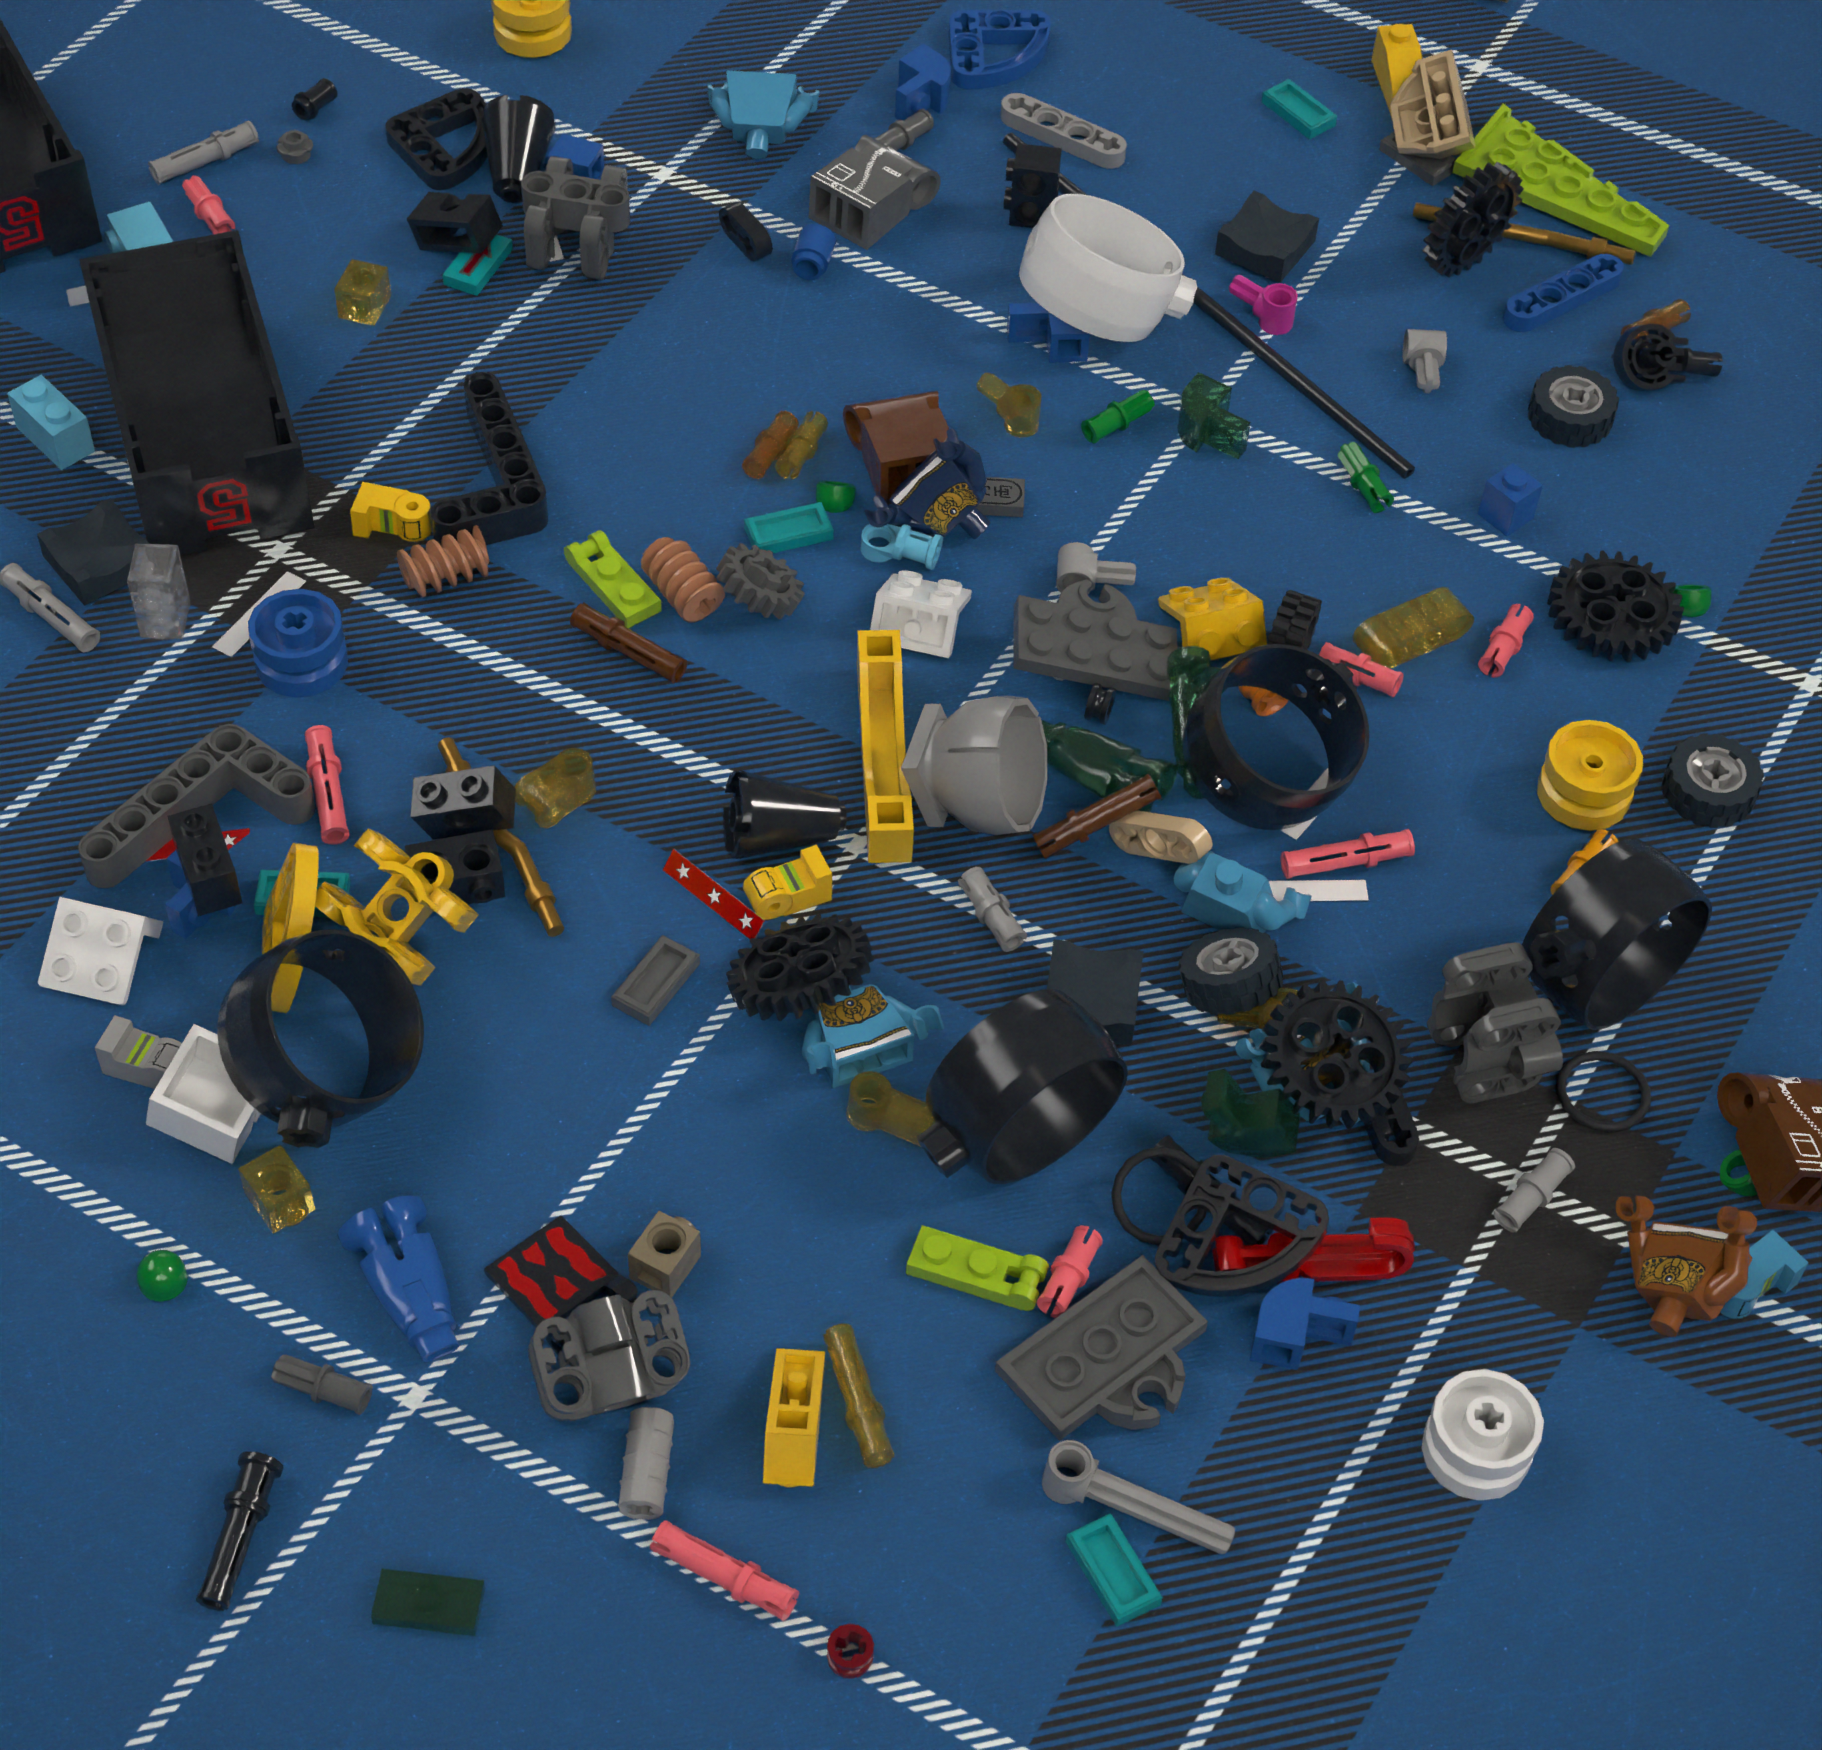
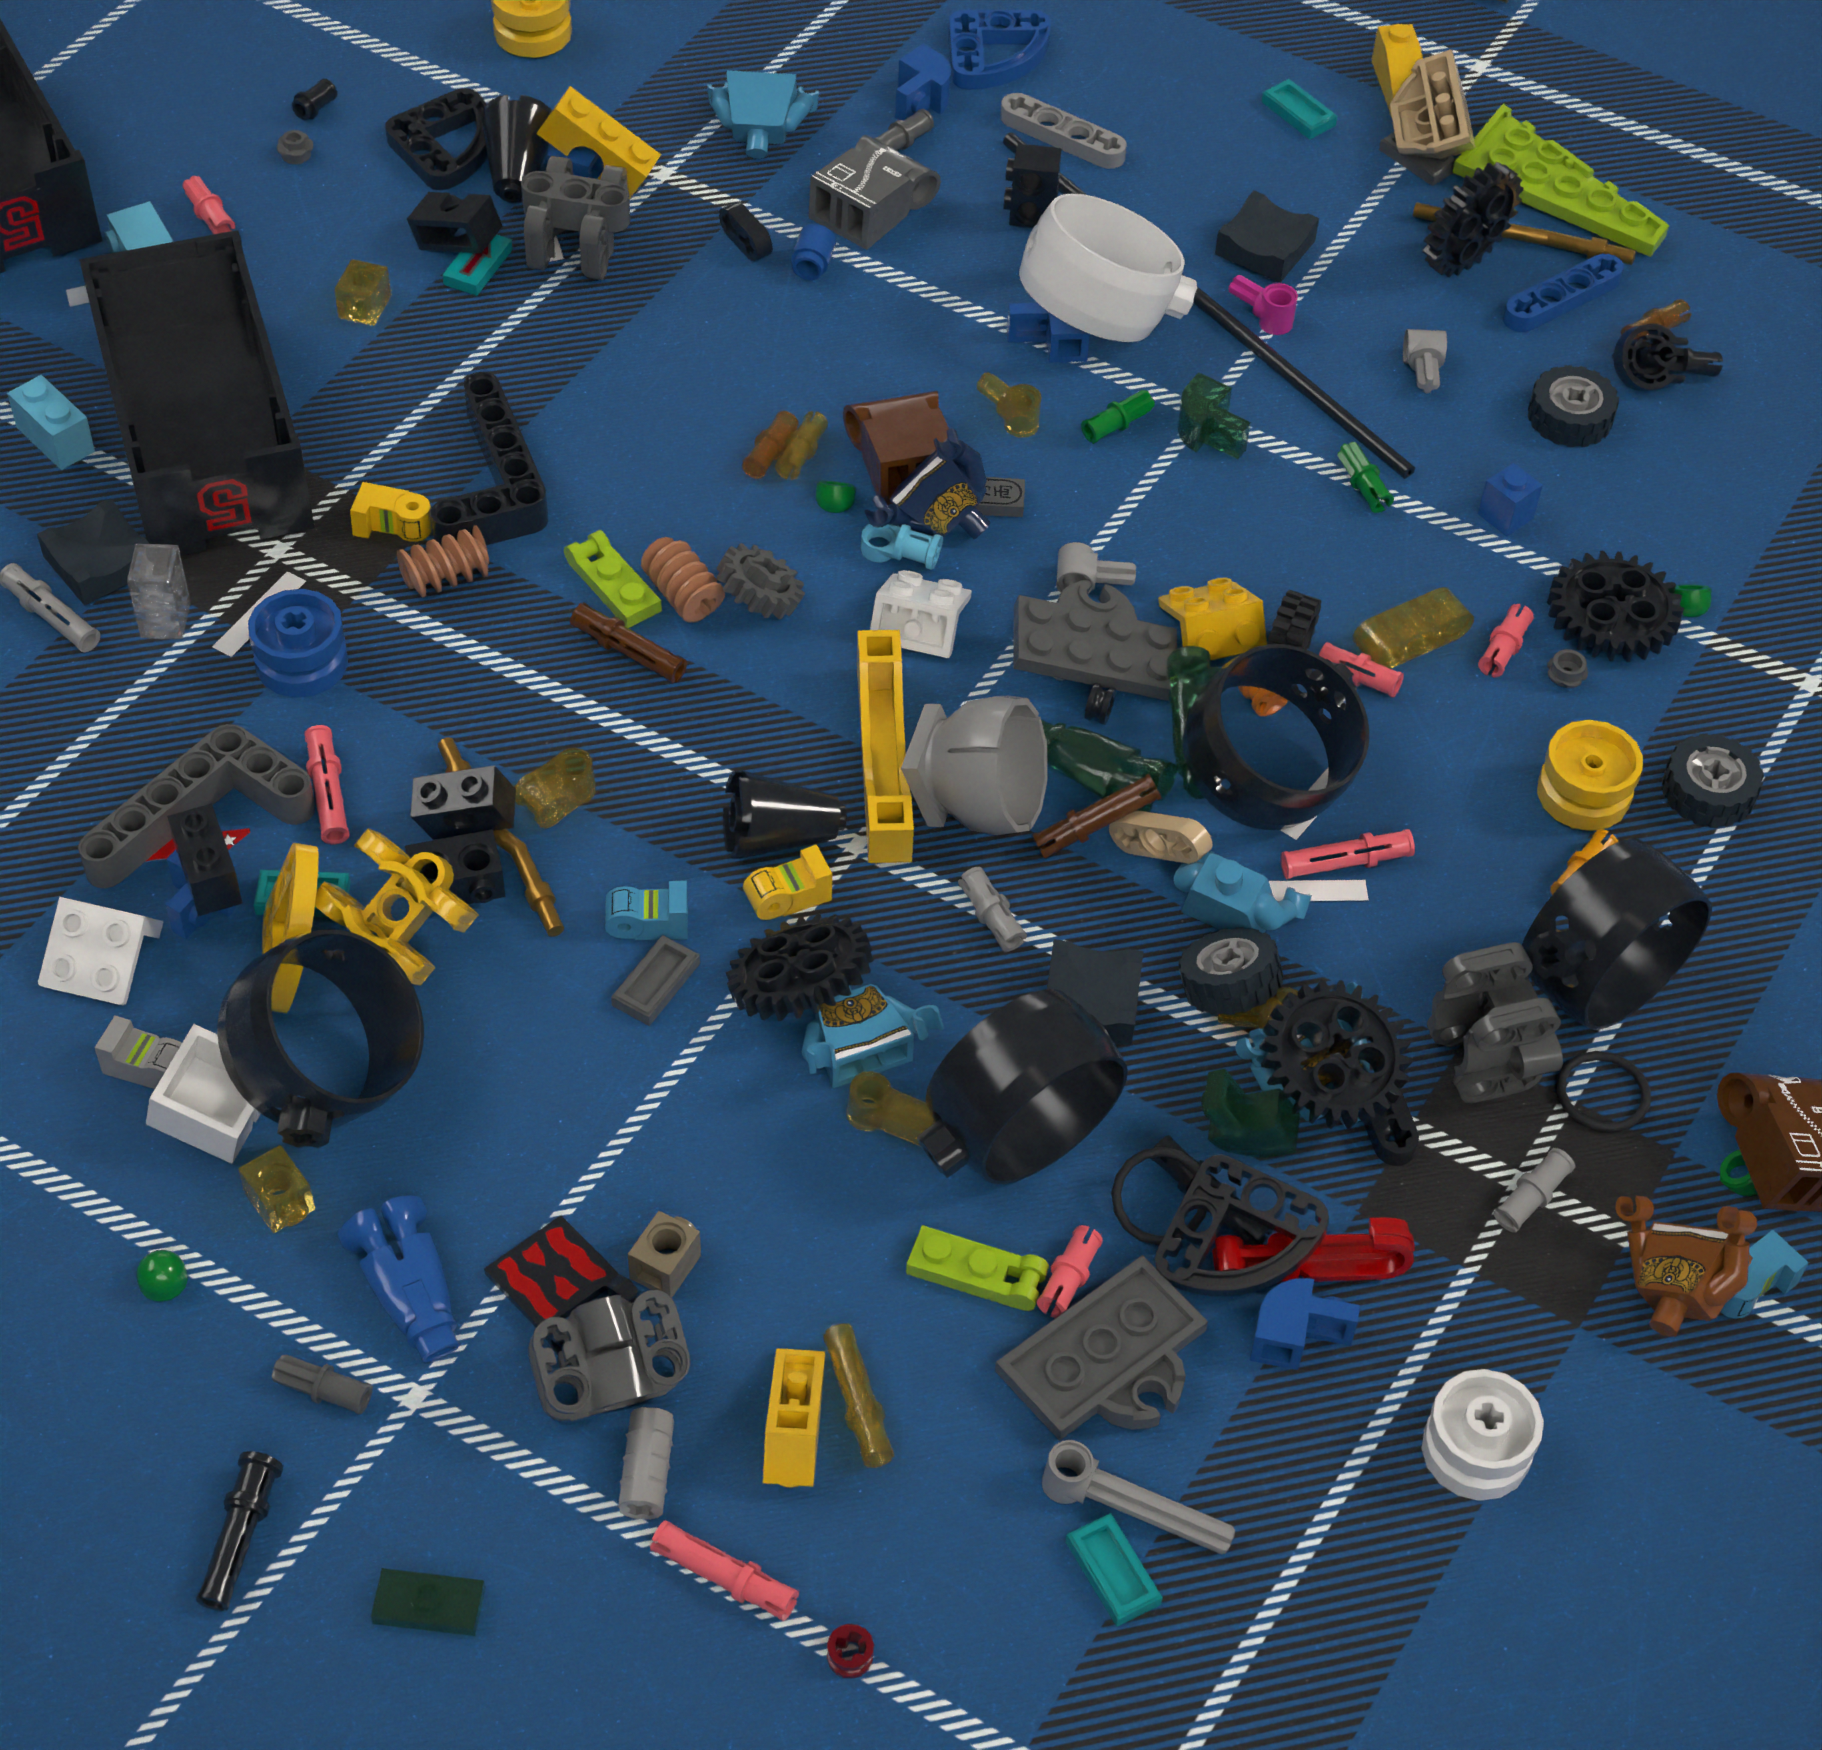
(218, 146): light grey pin -> none
(581, 123): none -> yellow arch
(647, 912): none -> dark azure leg
(713, 895): red sticker -> none
(790, 528): teal tile -> none
(1568, 668): none -> dark grey plate

